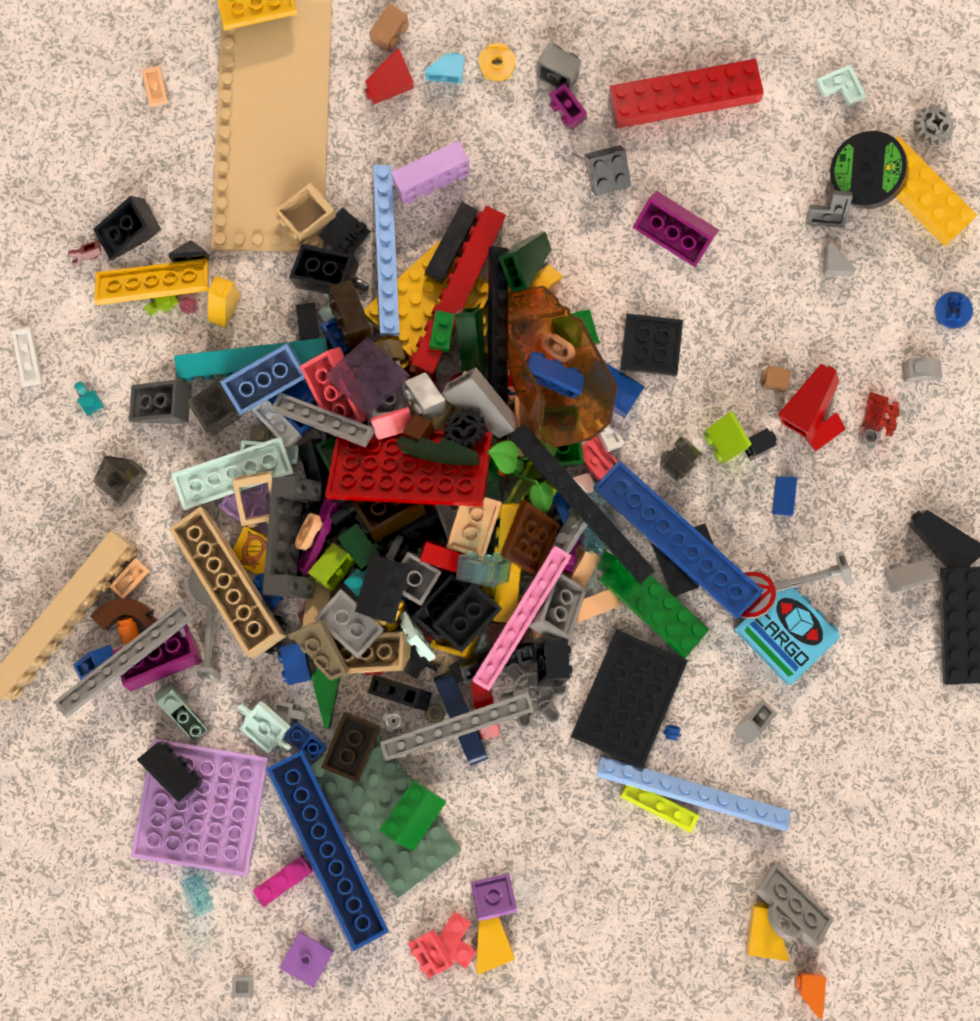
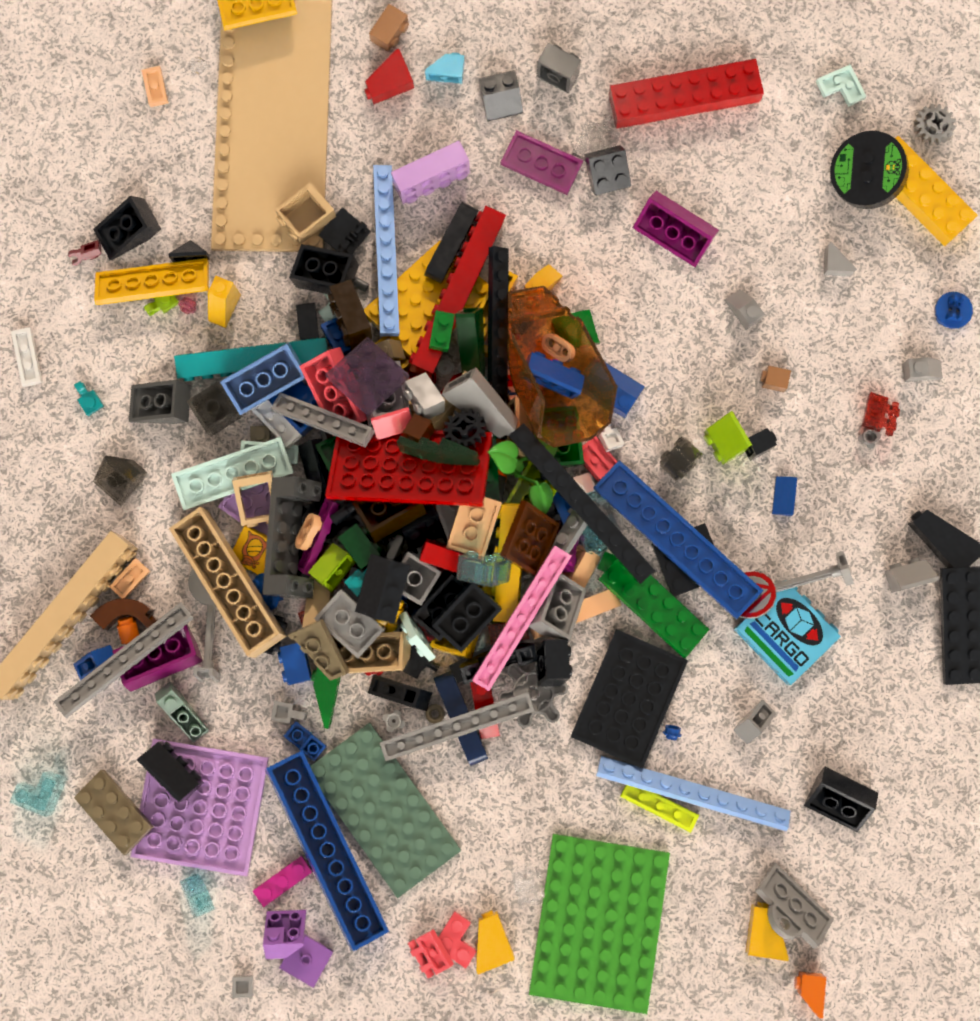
(40, 798): none -> clear light blue brick
(113, 812): none -> dark tan plate
(264, 727): light aqua plate -> none
(283, 933): none -> medium lavender slope
(351, 747): dark brown brick -> none
(412, 815): green slope -> none
(489, 55): yellow plate -> none
(494, 897): medium lavender plate -> none
(501, 95): none -> slope
(524, 261): dark green slope -> none
(541, 162): none -> magenta plate
(568, 107): magenta brick -> none
(599, 923): none -> bright green plate
(651, 344): black plate -> none
(745, 308): none -> light grey slope
(810, 402): red slope -> none
(827, 431): red slope -> none
(834, 214): dark grey plate -> none
(841, 799): none -> black slope

